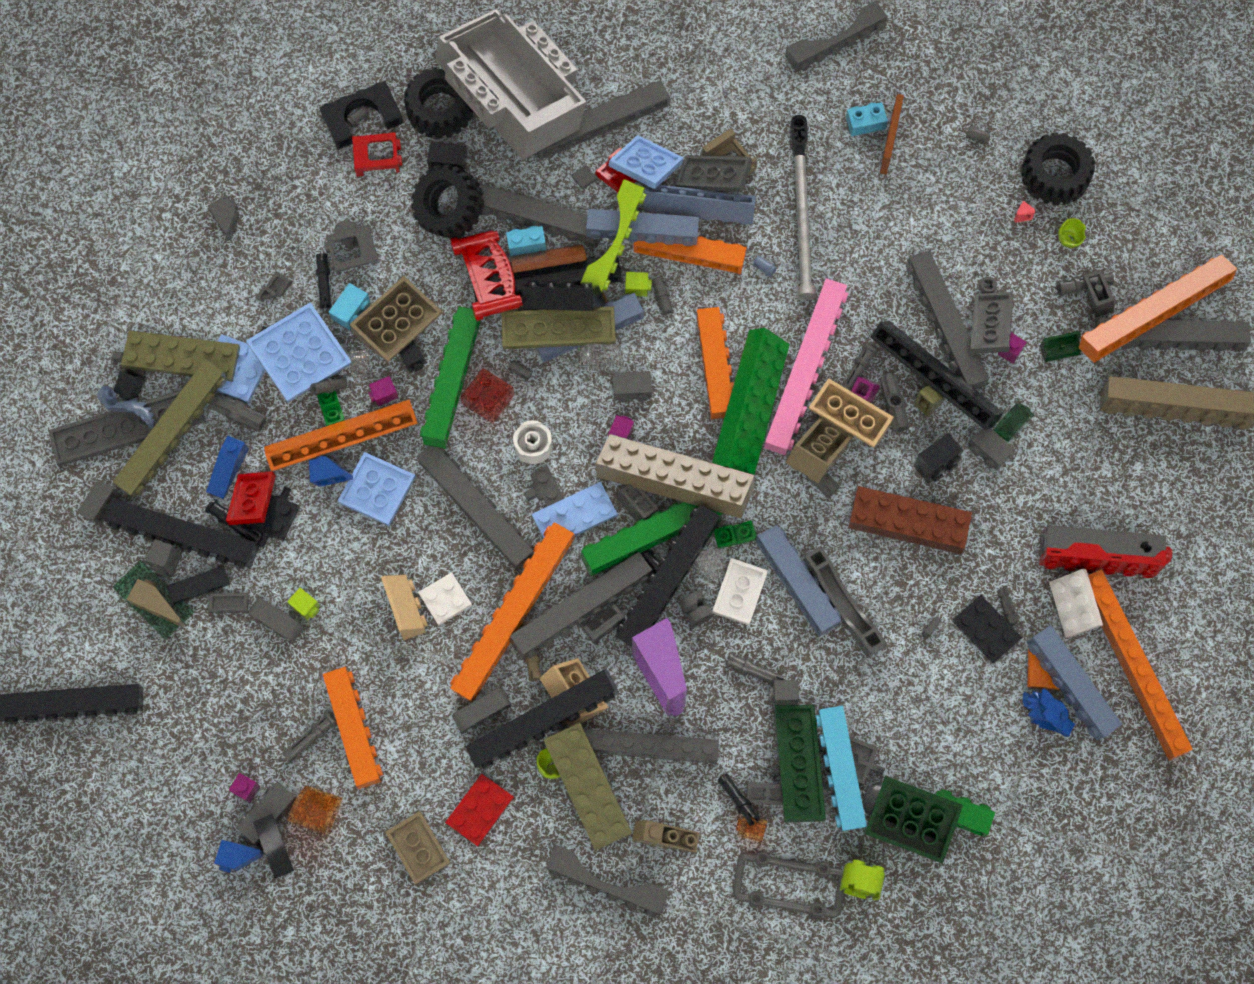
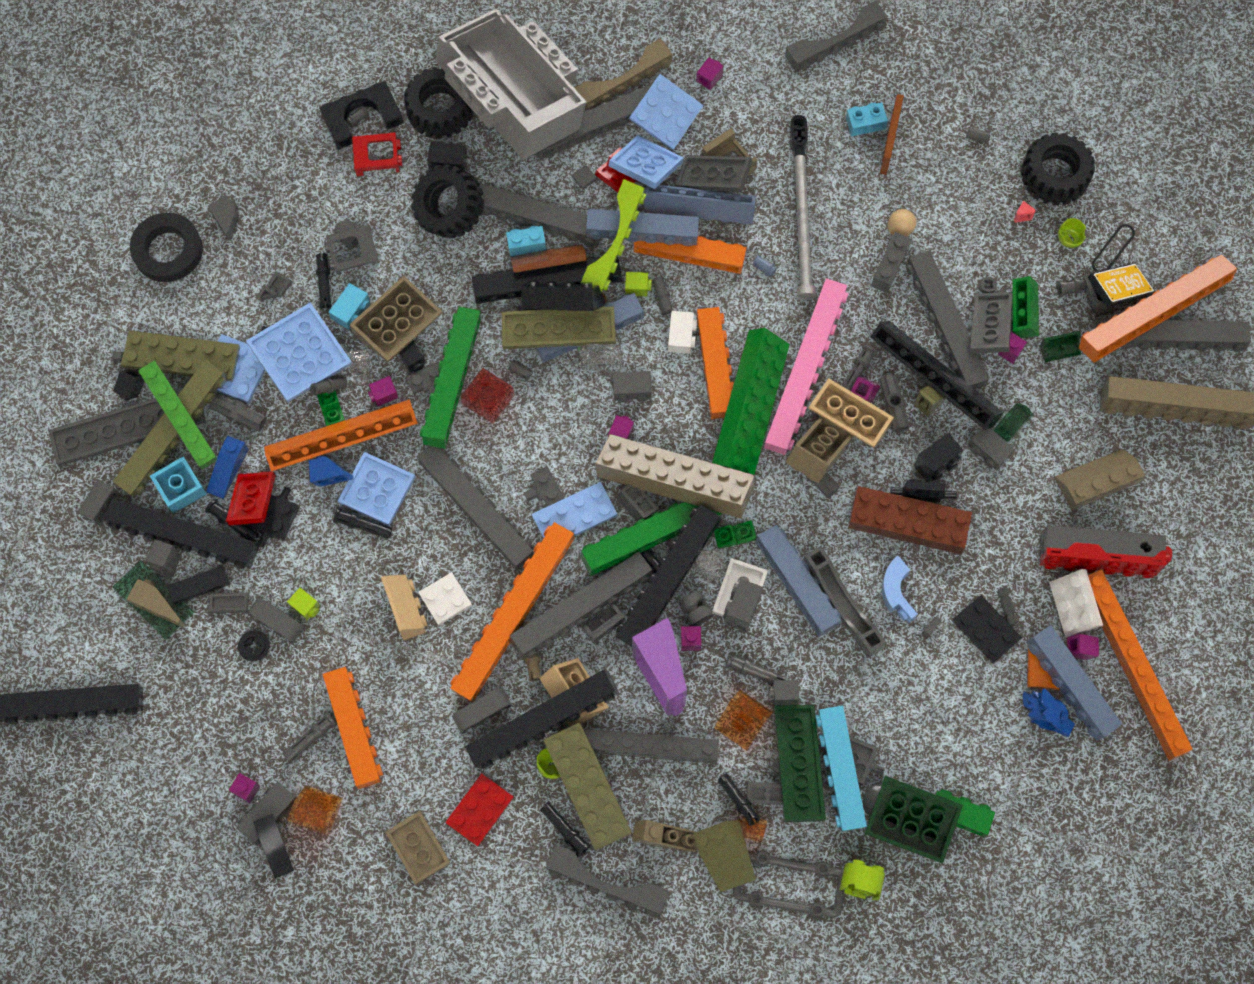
(107, 397): sand blue plant -> none
(161, 224): none -> black tyre
(178, 415): none -> bright green arch
(178, 485): none -> medium azure brick
(235, 856): blue slope -> none
(248, 639): none -> black gear
(353, 521): none -> black pin
(423, 379): none -> dark grey hinge
(487, 303): red piece -> none
(535, 452): white brick -> none
(570, 836): none -> black pin
(653, 59): none -> dark tan arch
(666, 112): none -> light blue plate
(681, 332): none -> white piece
(691, 638): none -> magenta brick
(709, 73): none -> magenta brick
(725, 854): none -> olive slope
(743, 605): none -> dark grey brick
(743, 719): none -> clear orange slope
(891, 262): none -> dark grey arch
(892, 592): none -> light blue arch
(902, 222): none -> tan hair
(925, 491): none -> black plate
(1025, 307): none -> green brick
(1083, 646): none -> magenta brick
(1099, 478): none -> dark tan slope
(1121, 284): none -> tile
(1133, 234): none -> black piece

